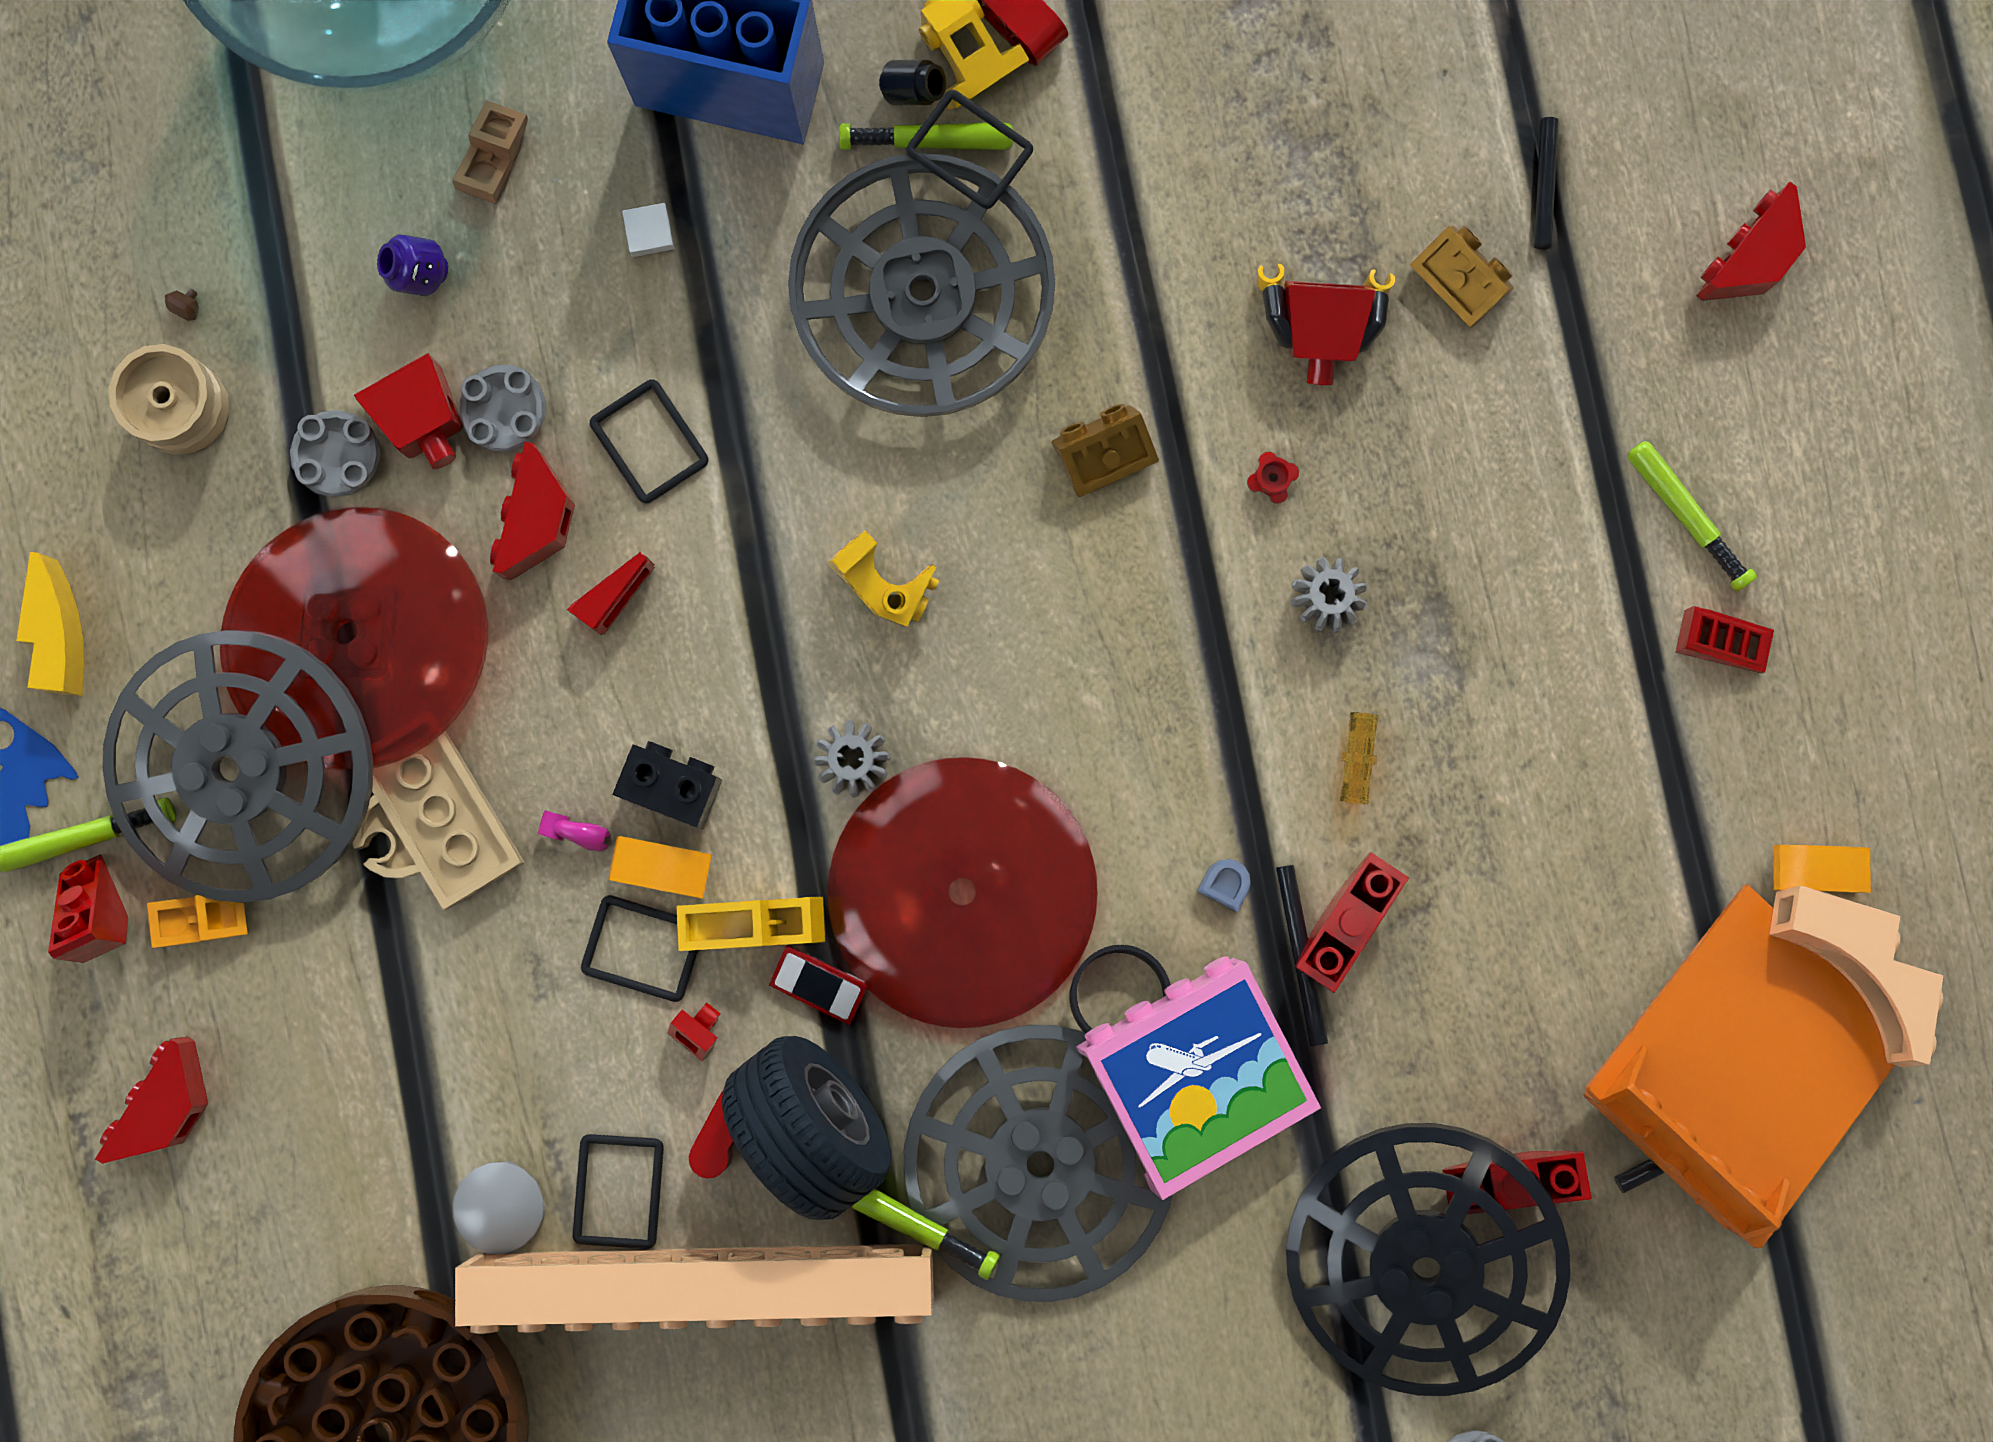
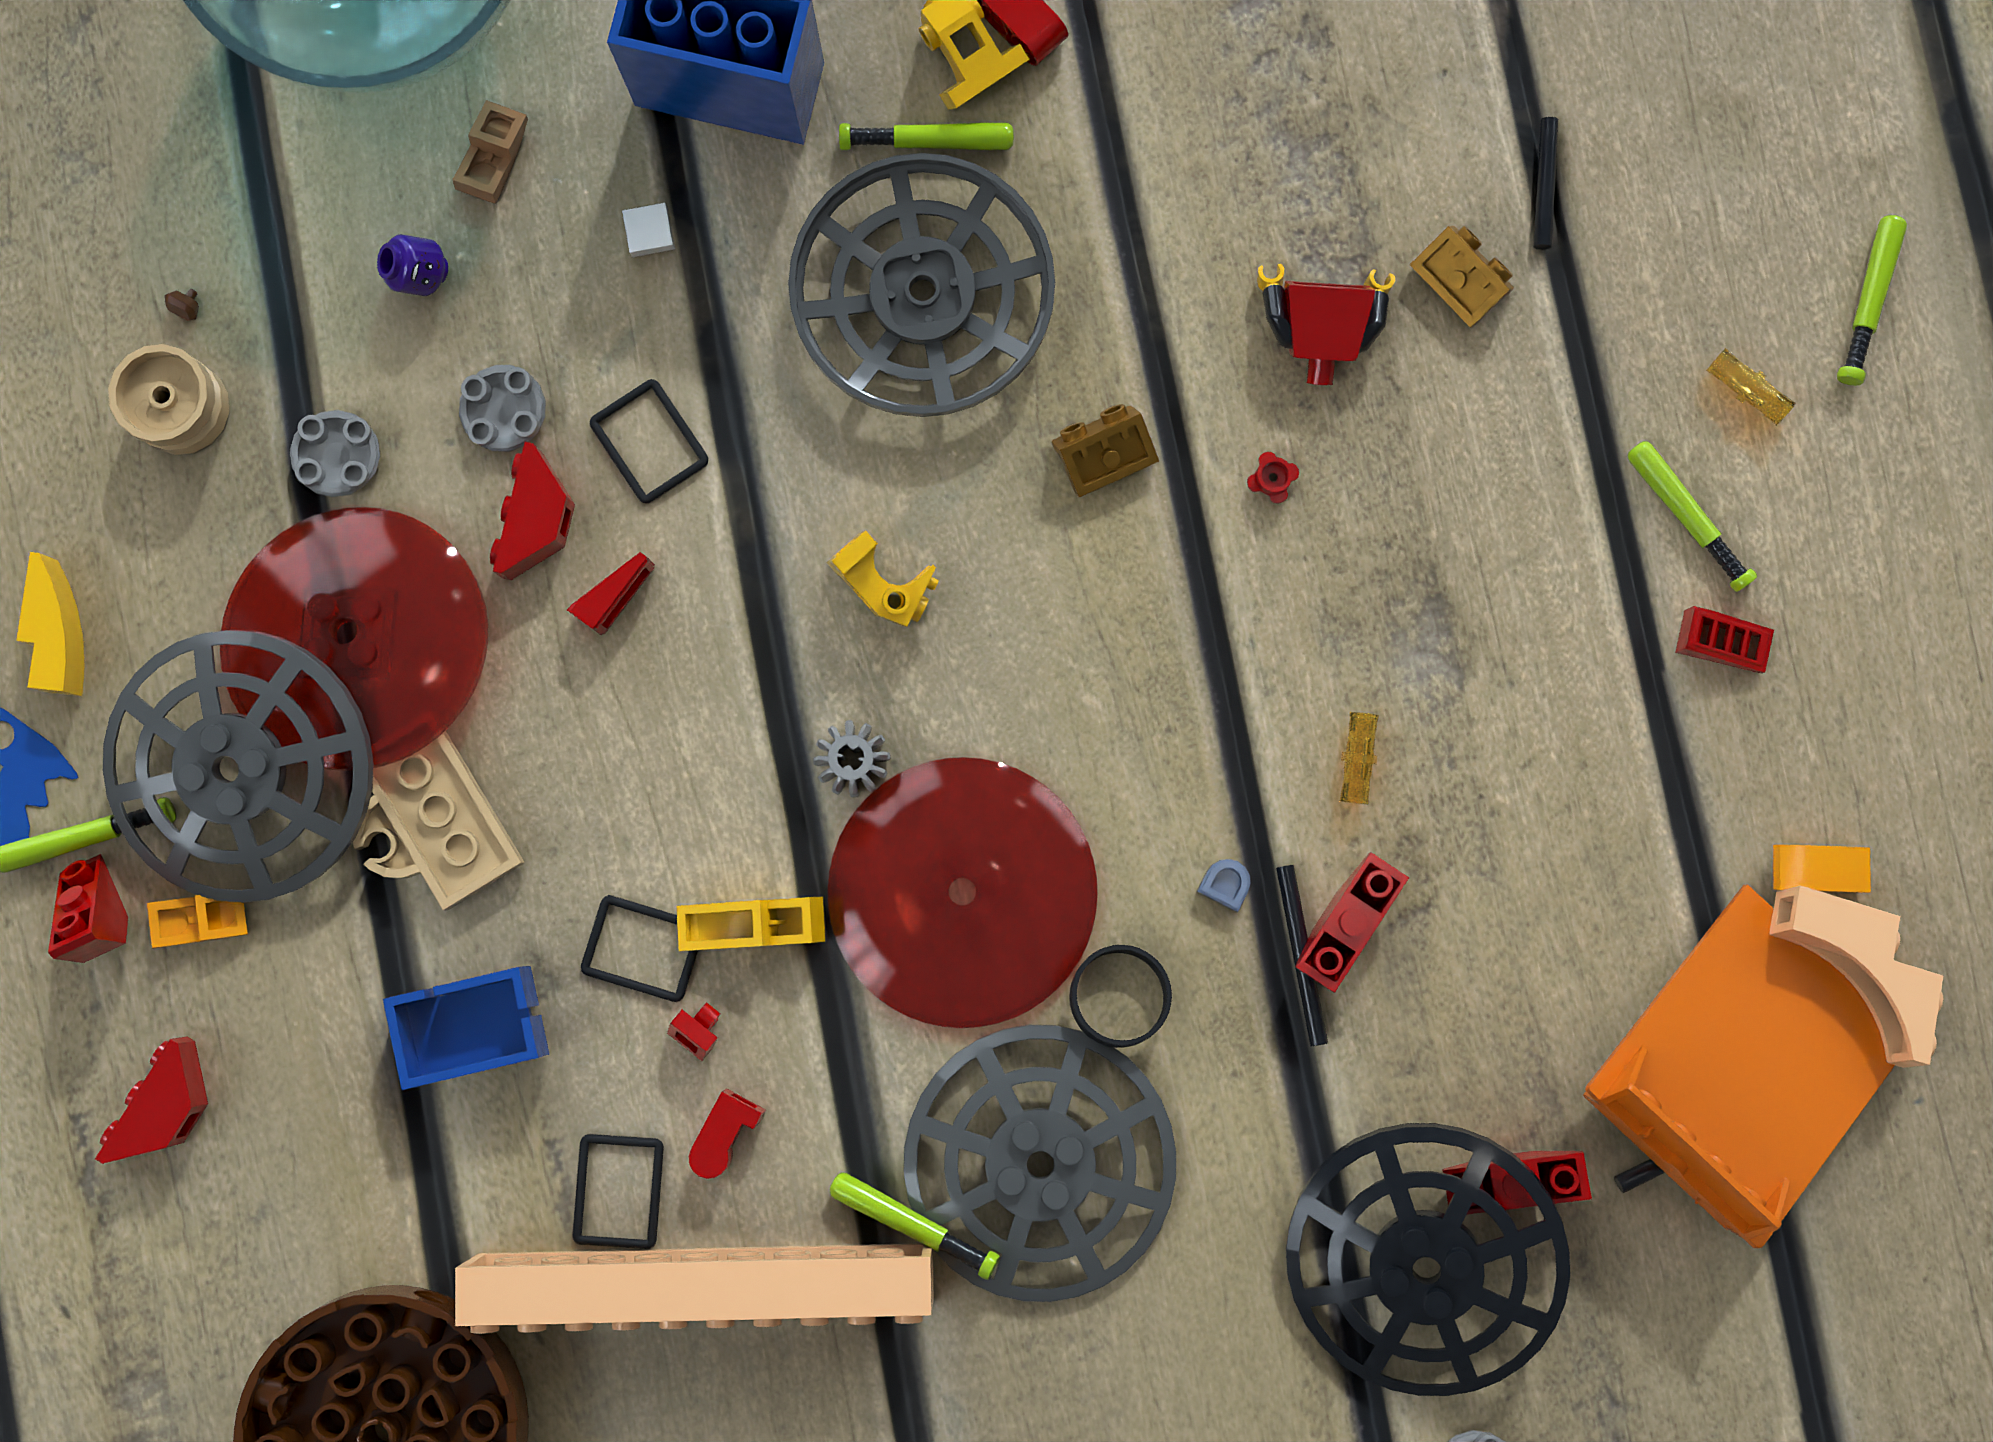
(415, 410): red torso -> none
(468, 1029): none -> blue piece
(498, 1207): light grey dish -> none
(583, 834): dark pink arm -> none
(659, 867): light orange slope -> none
(668, 785): black brick -> none
(805, 1128): black wheel -> none
(818, 984): slope -> none
(912, 82): black brick -> none
(991, 120): black piece -> none
(1199, 1075): panel -> none
(1342, 588): light grey gear -> none
(1751, 386): none -> clear yellow pin
(1759, 251): red slope -> none
(1874, 291): none -> lime piece

